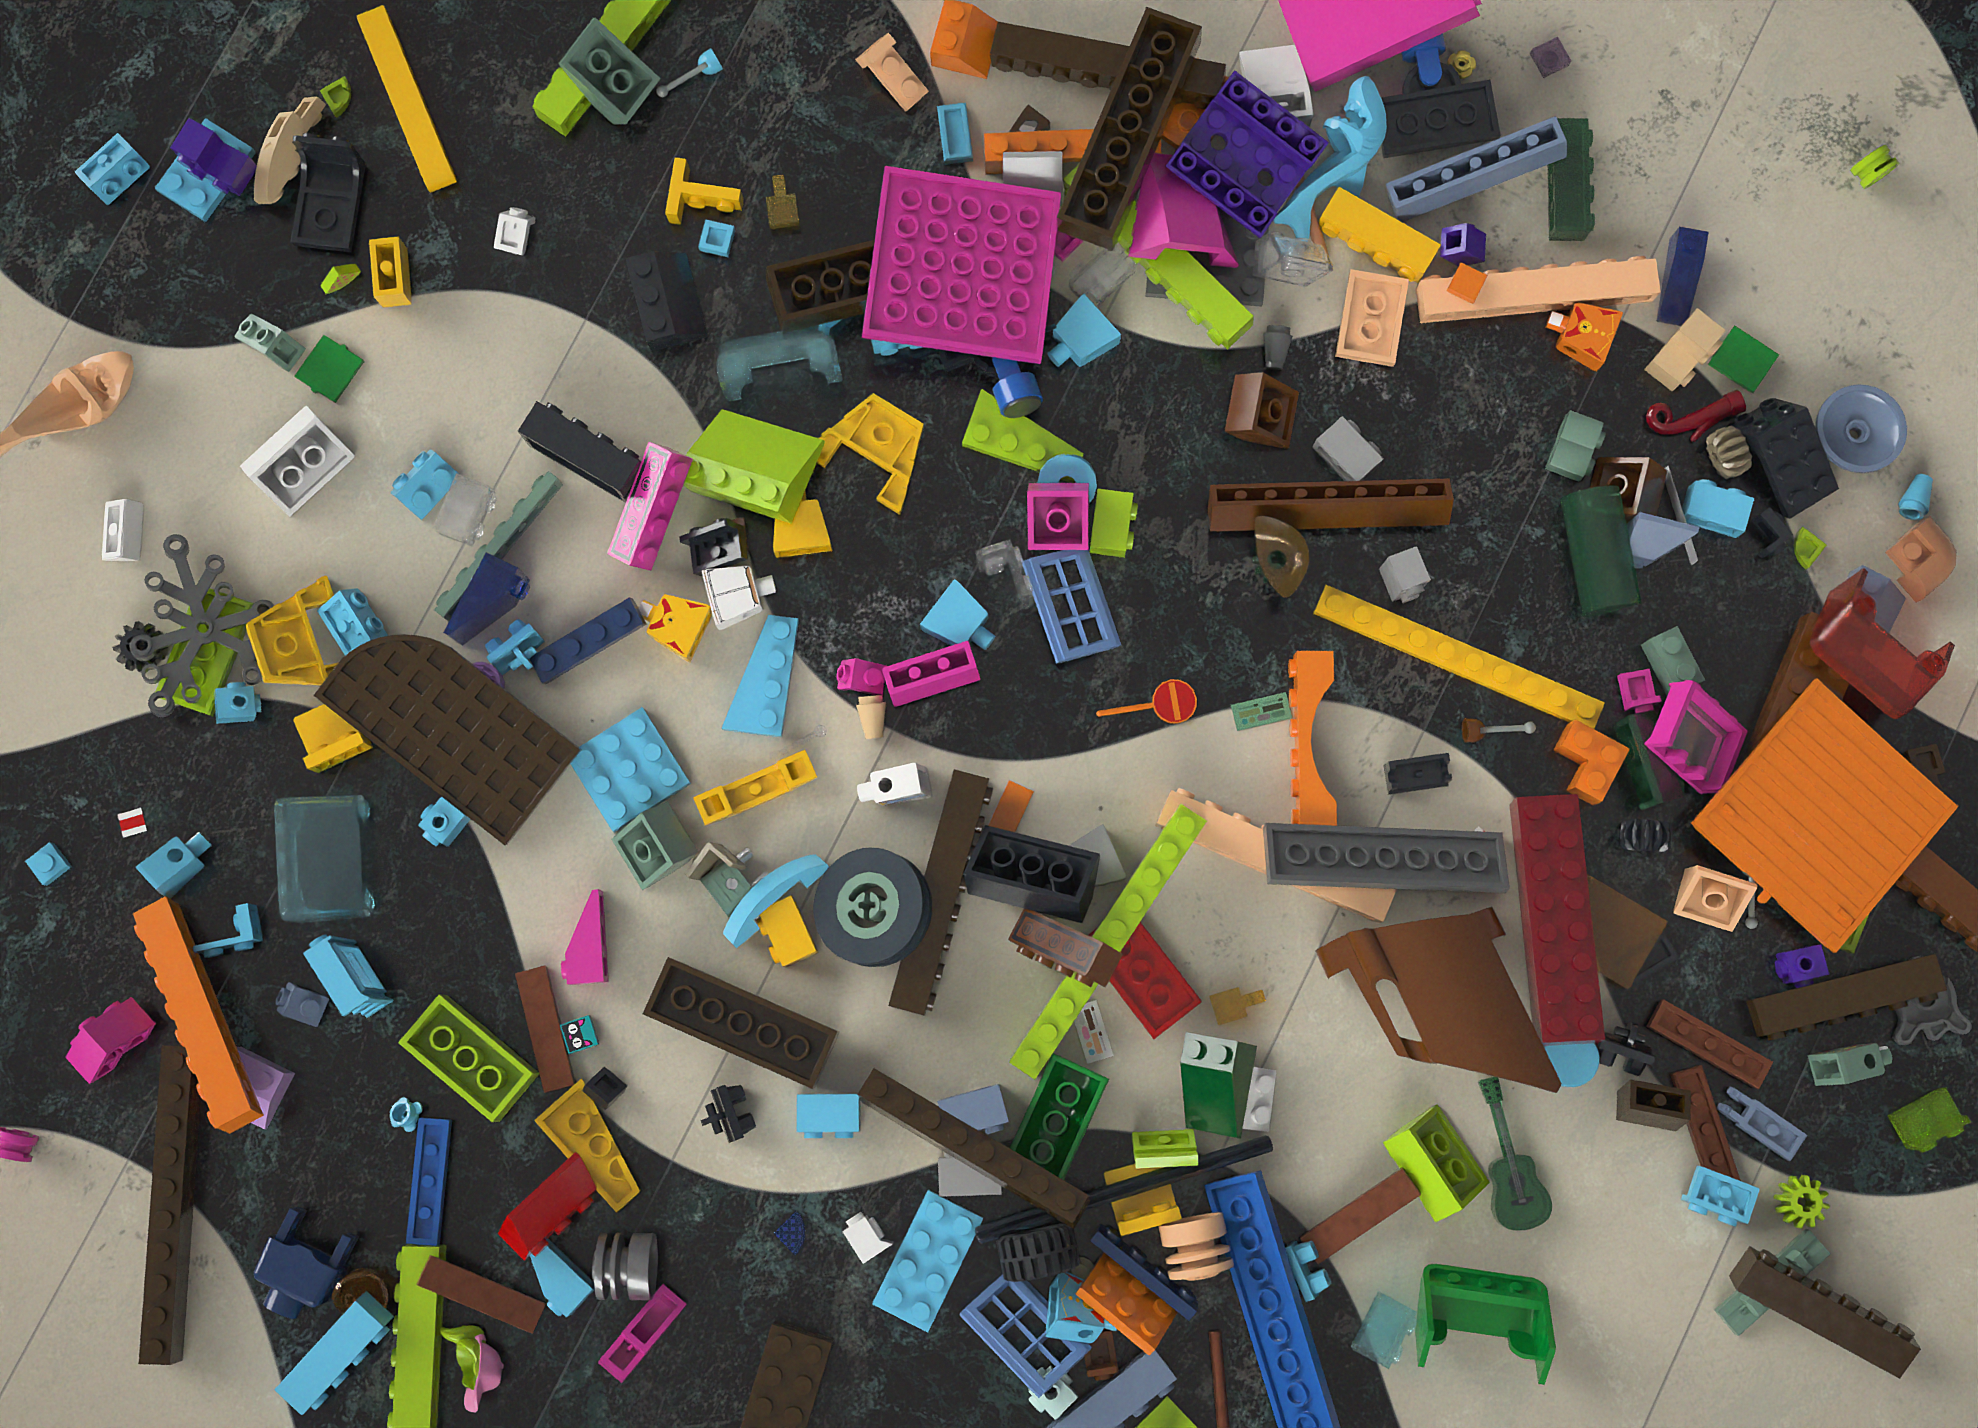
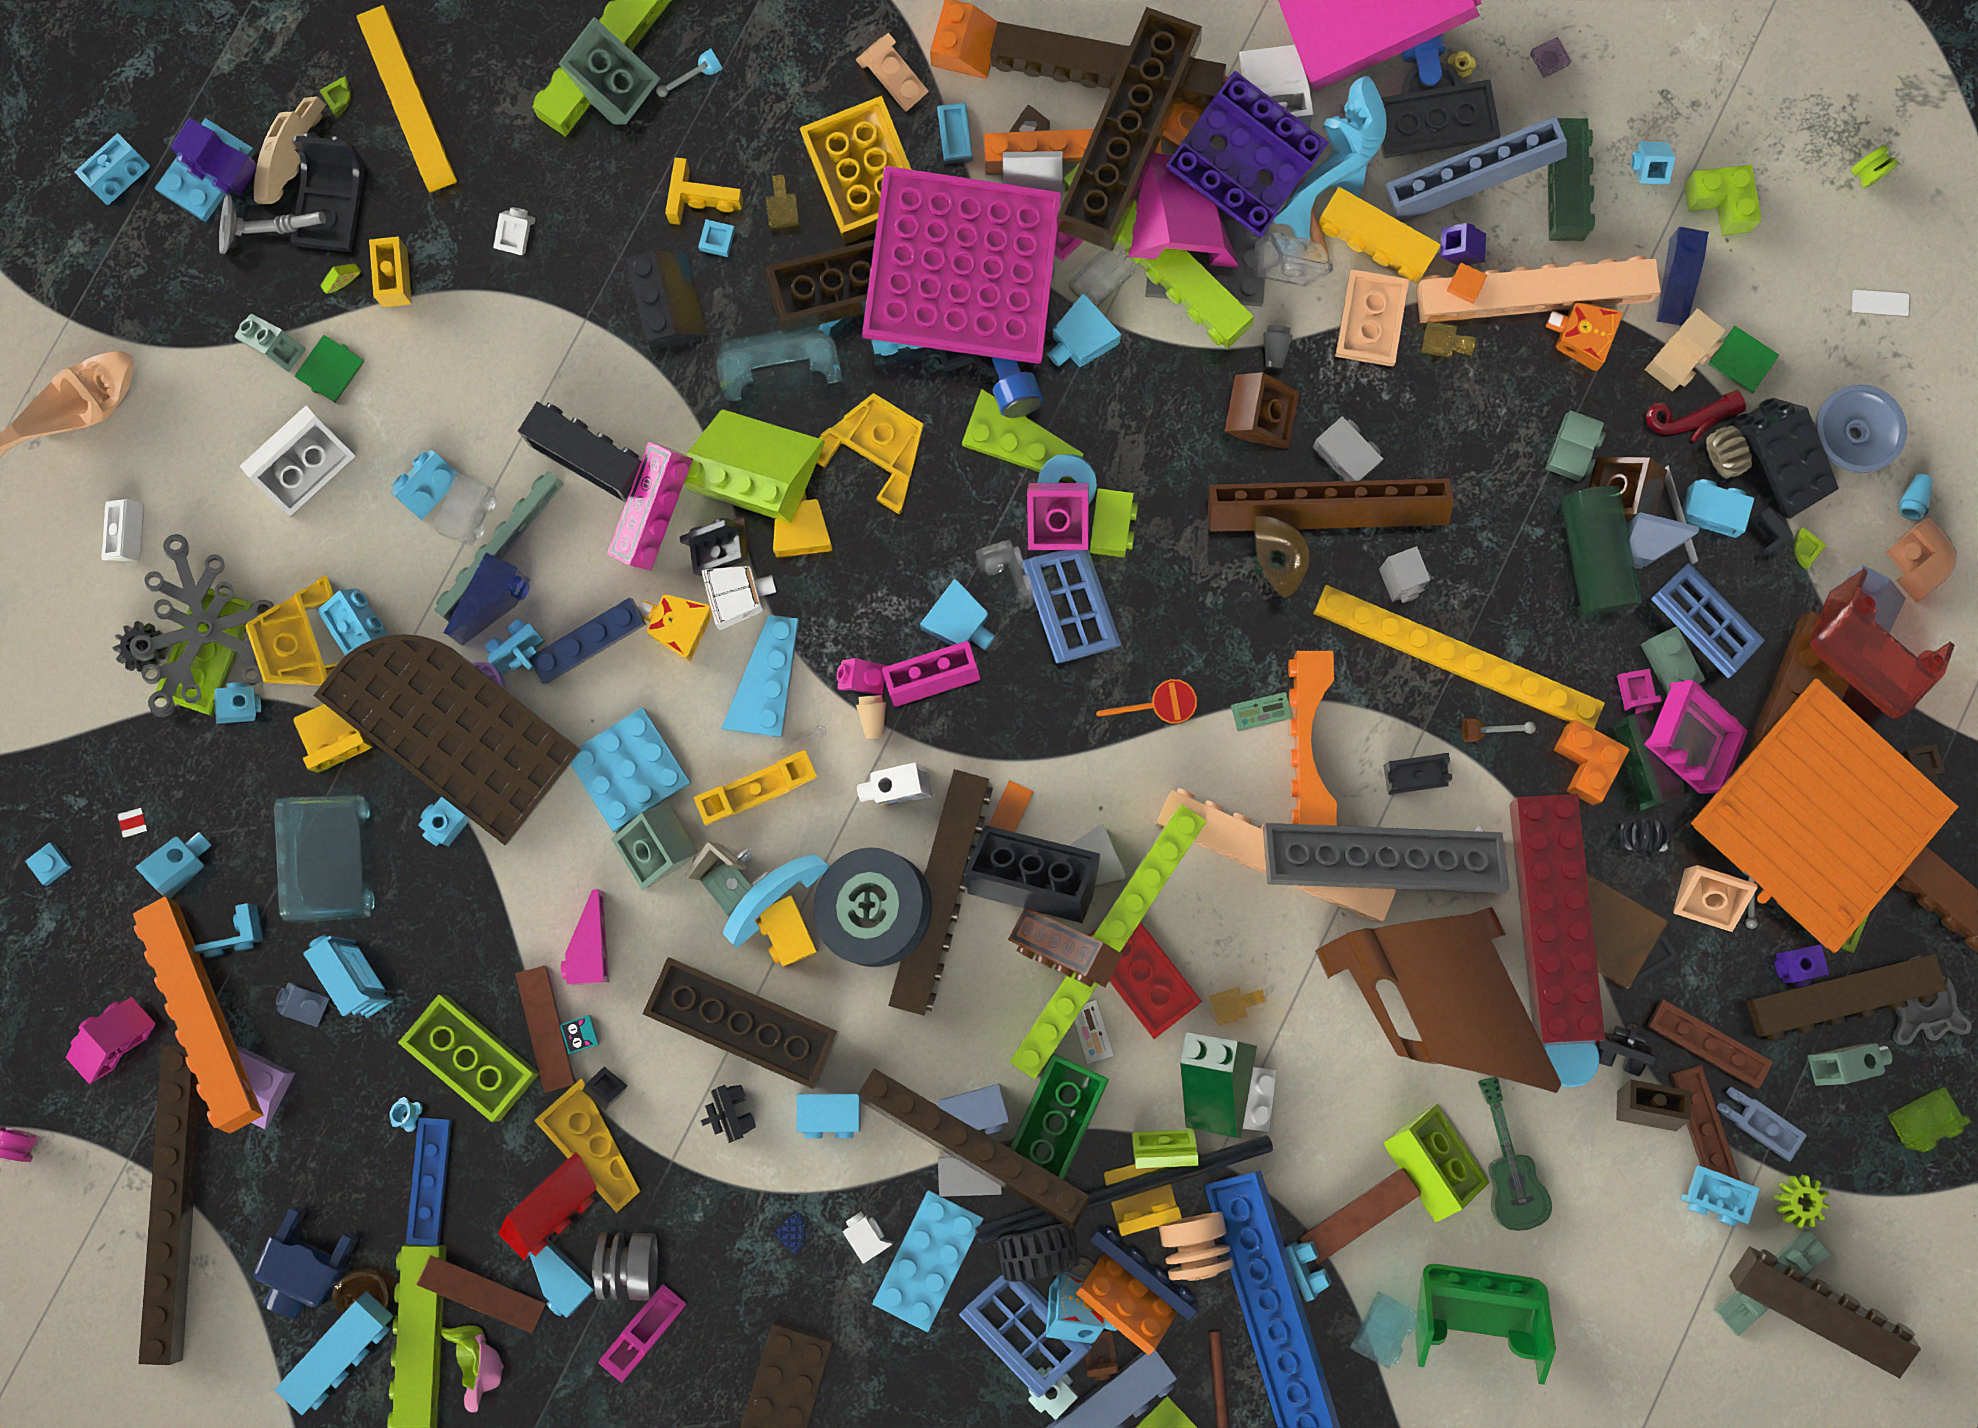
(232, 225): none -> light grey dish
(850, 163): none -> yellow slope
(1442, 339): none -> clear yellow plate
(1653, 162): none -> medium azure brick
(1695, 632): none -> medium blue piece
(1731, 192): none -> lime brick
(1880, 302): none -> white sticker

